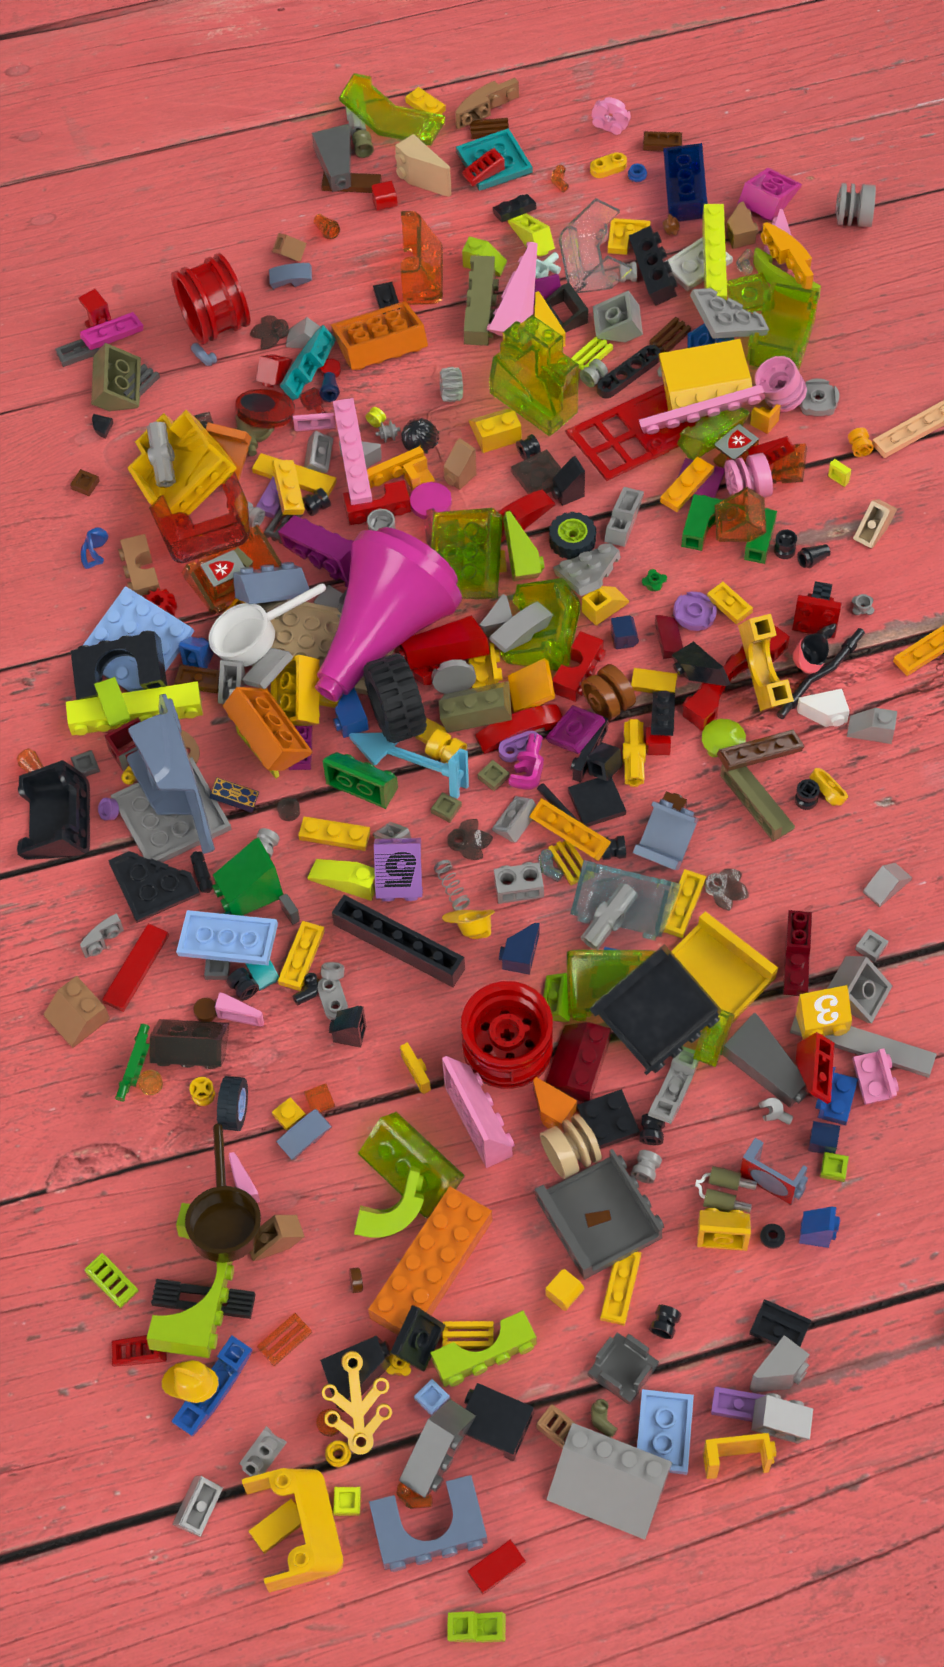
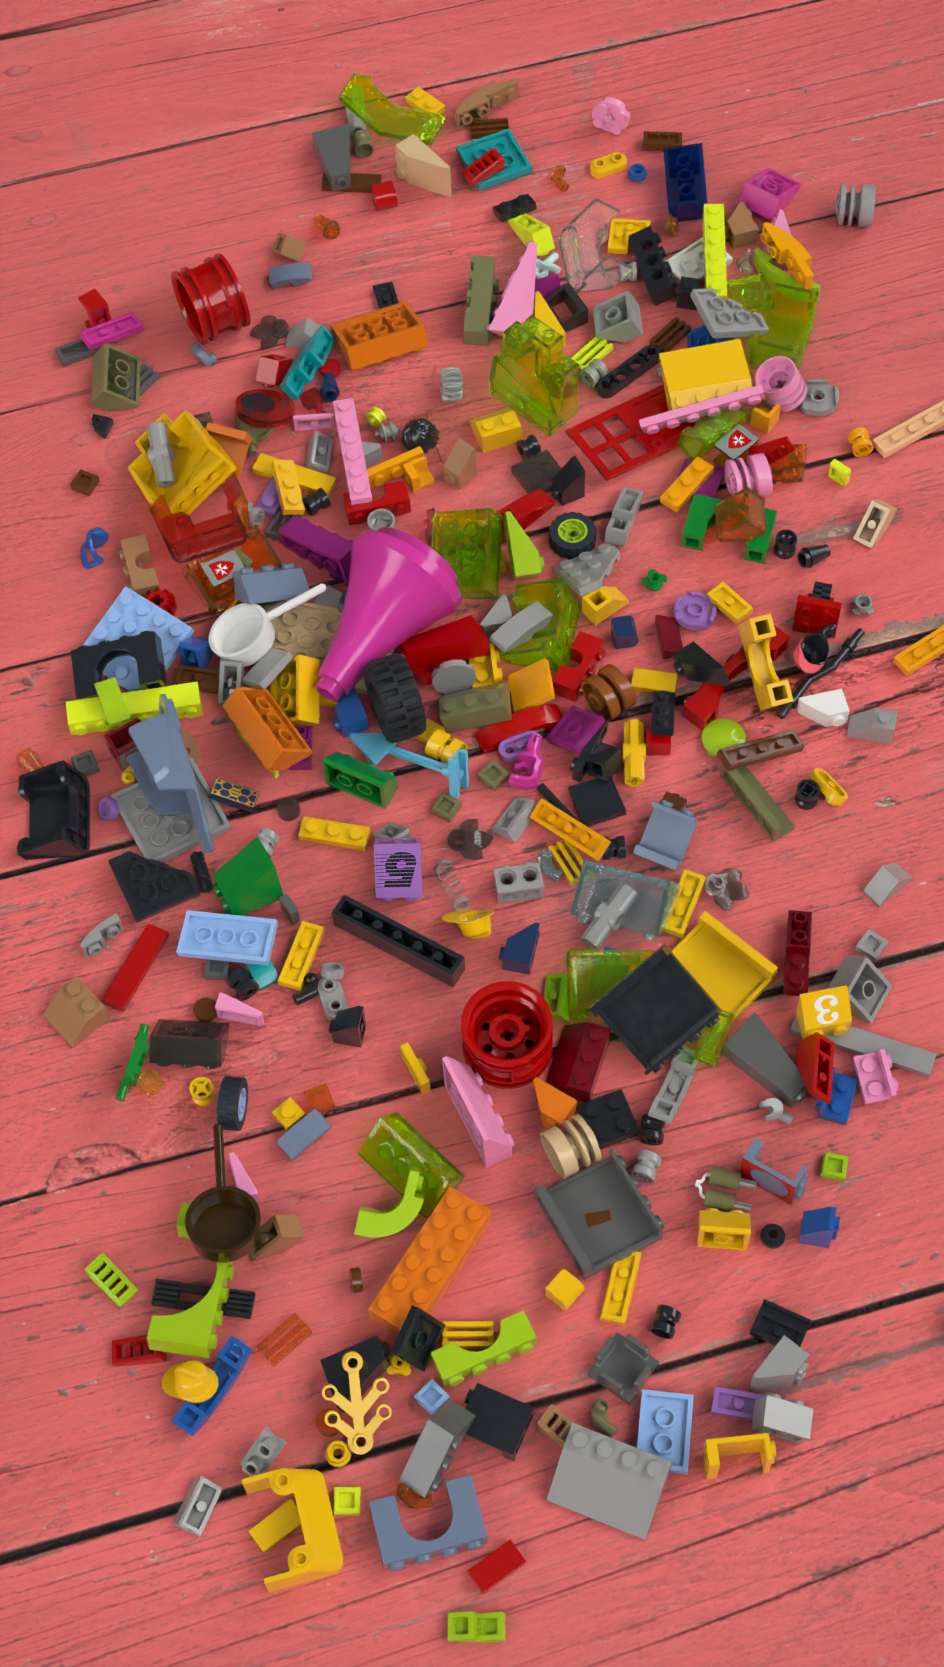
(345, 876): neon yellow slope -> none
(424, 270): clear orange windscreen -> none
(430, 496): dark pink tile -> none
(482, 248): lime slope -> none
(685, 288): none -> black brick
(823, 1138): dark blue piece -> none

